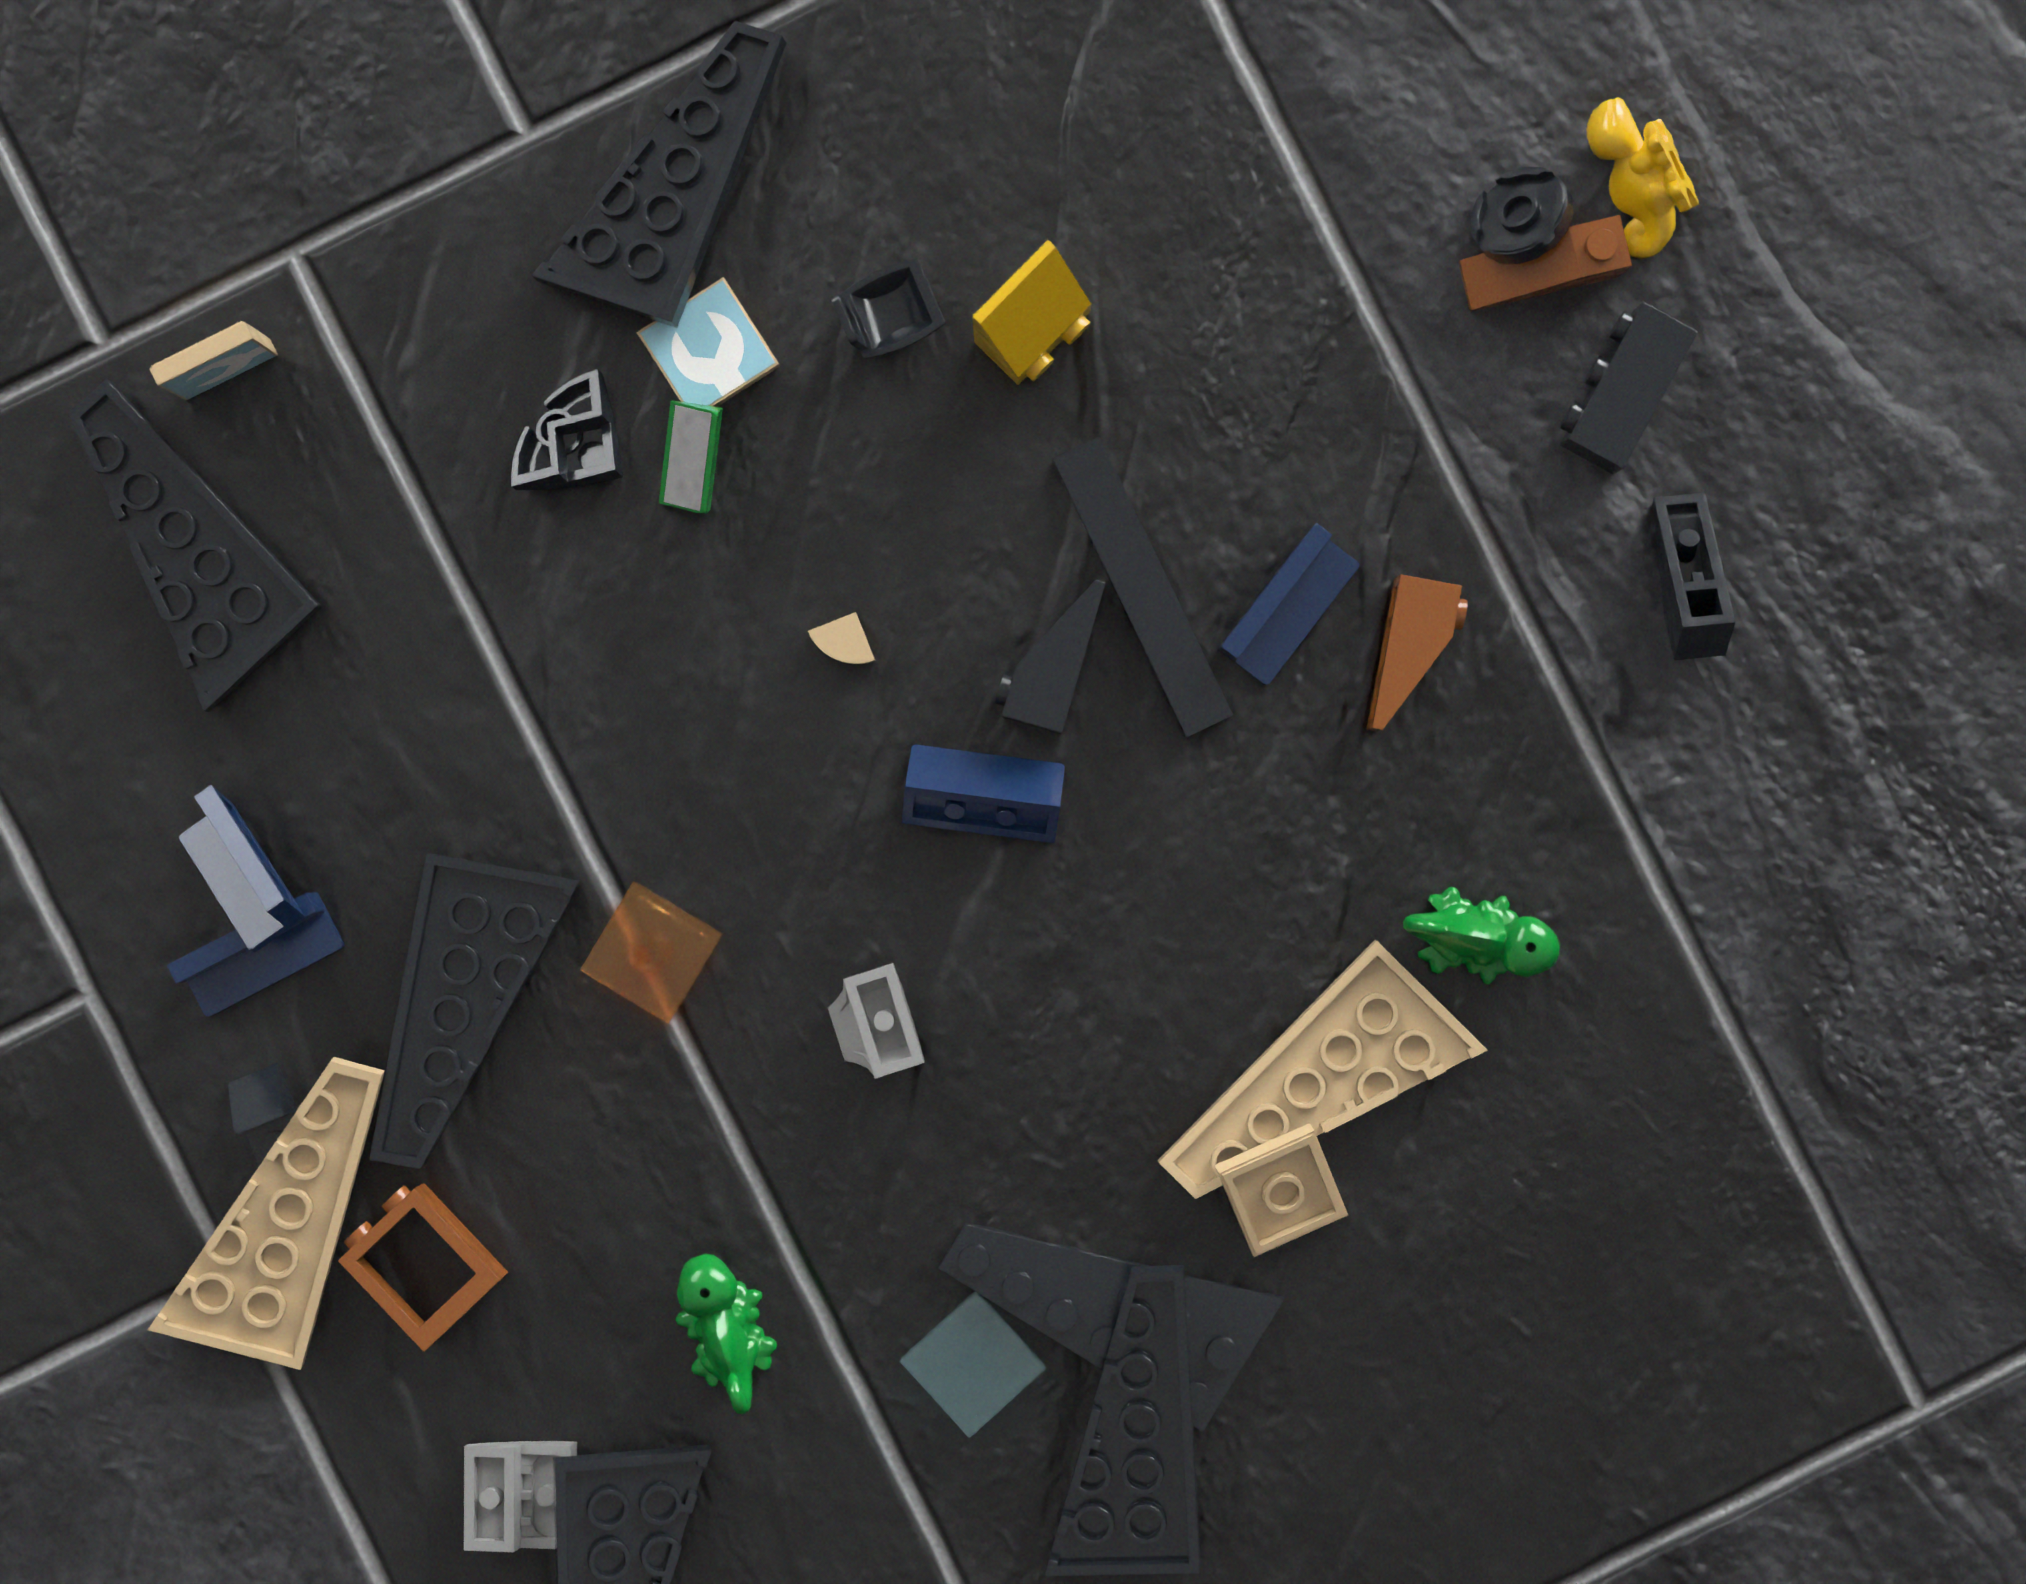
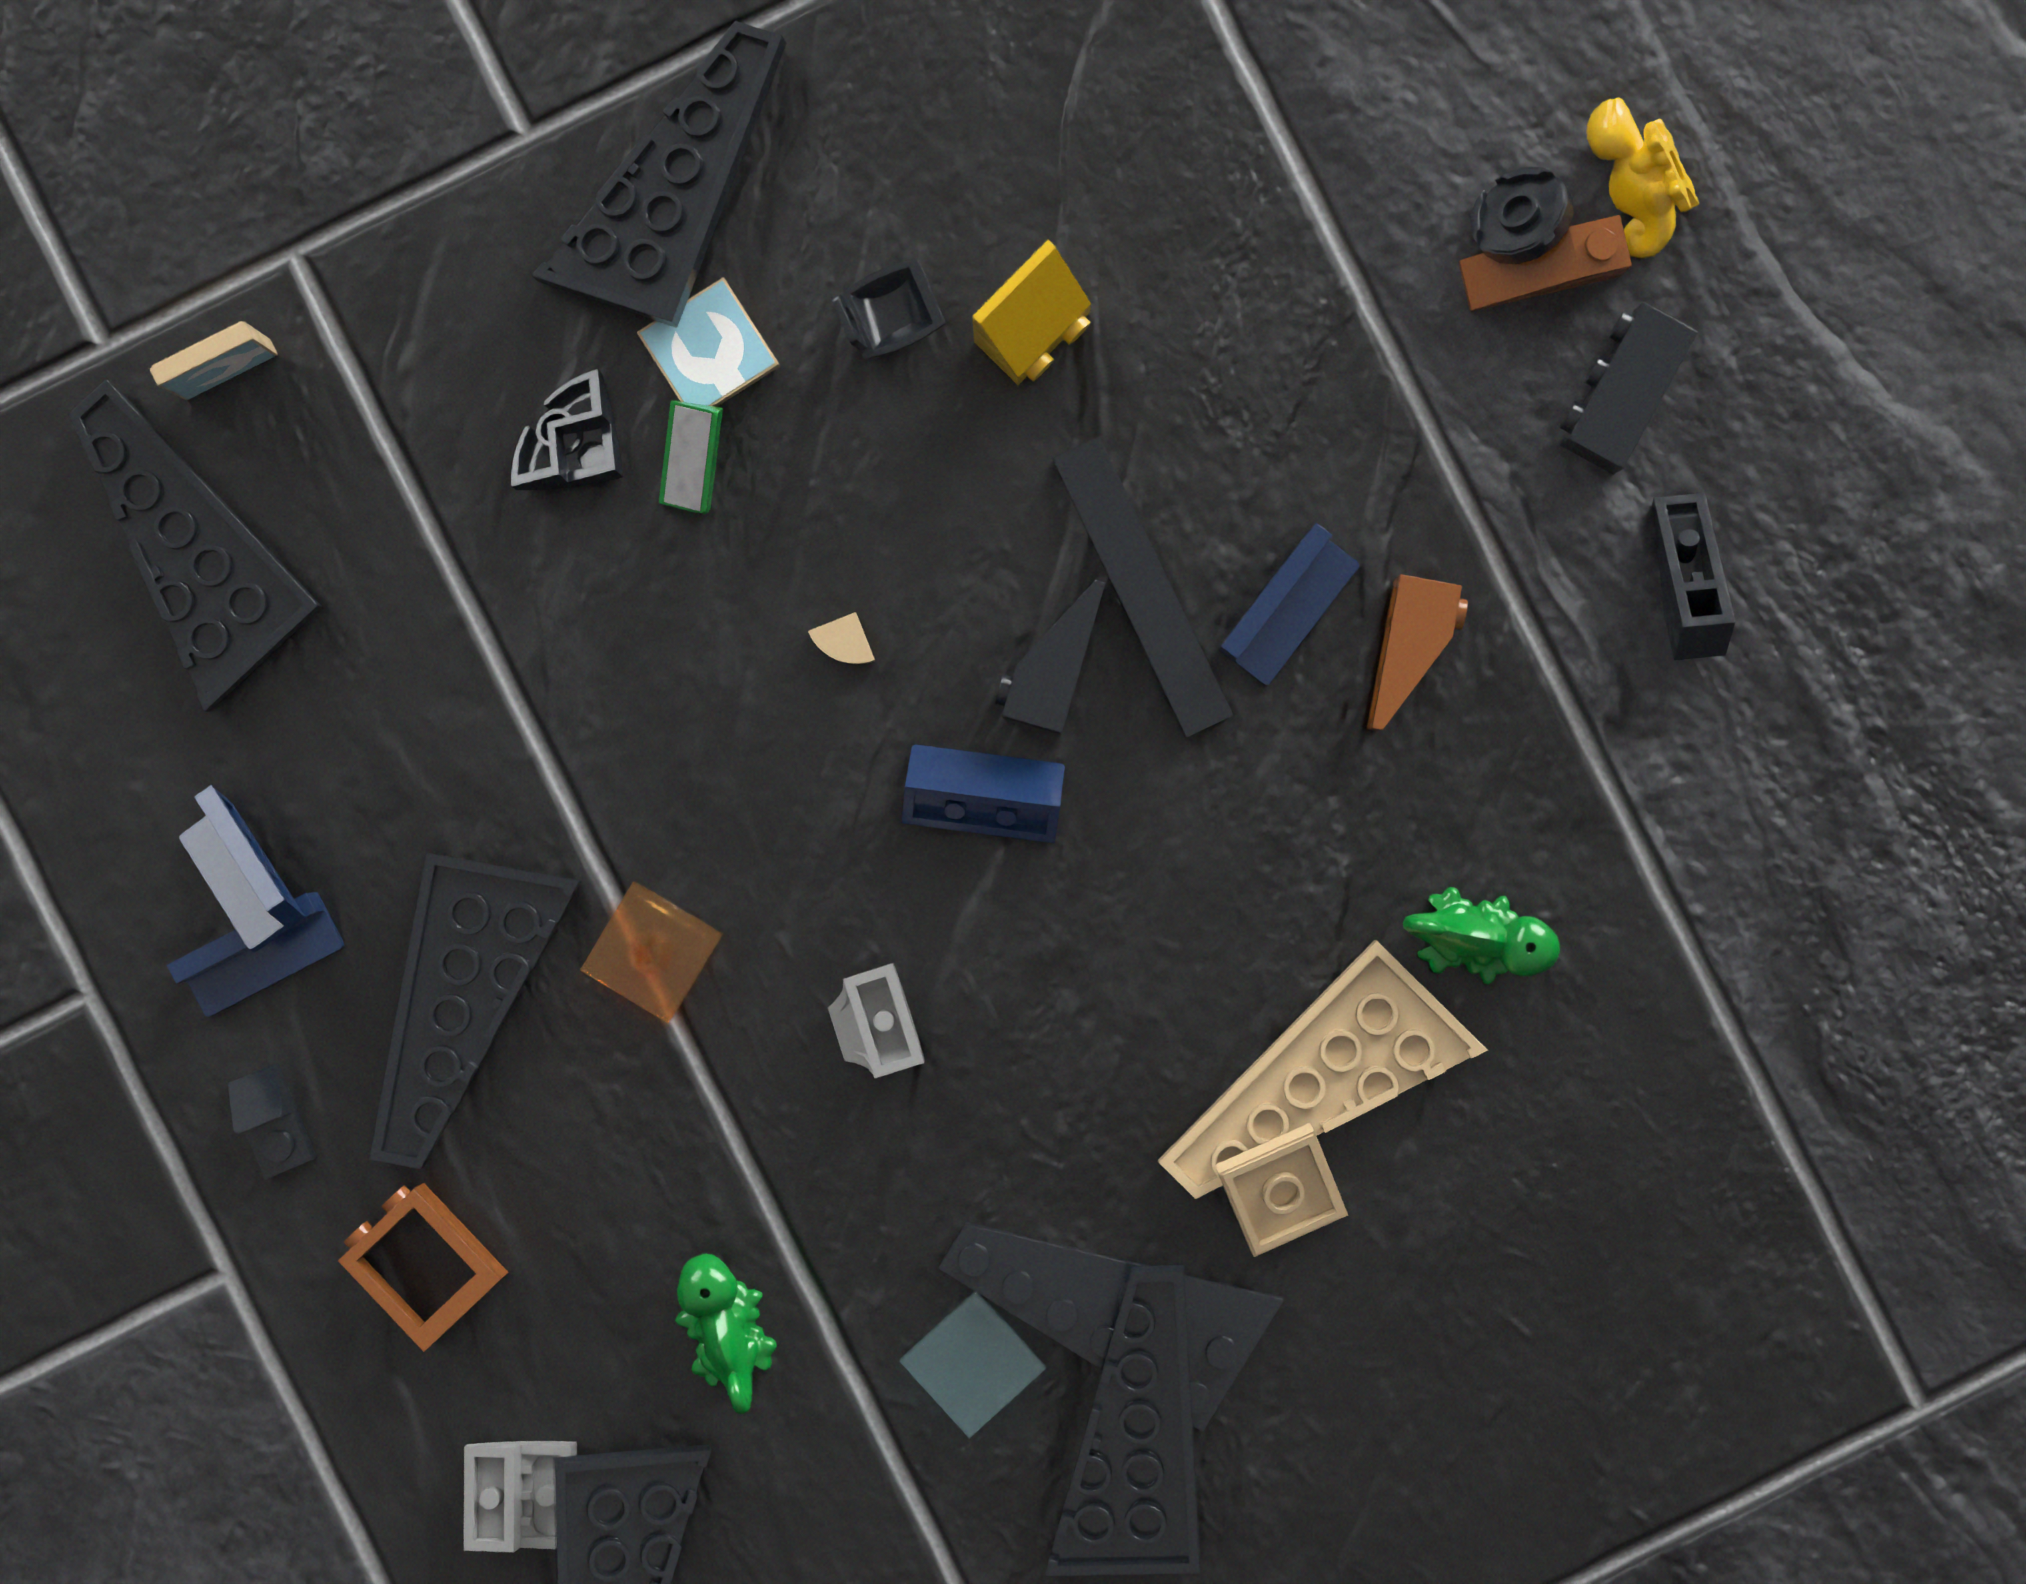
(273, 1251): tan wing -> none

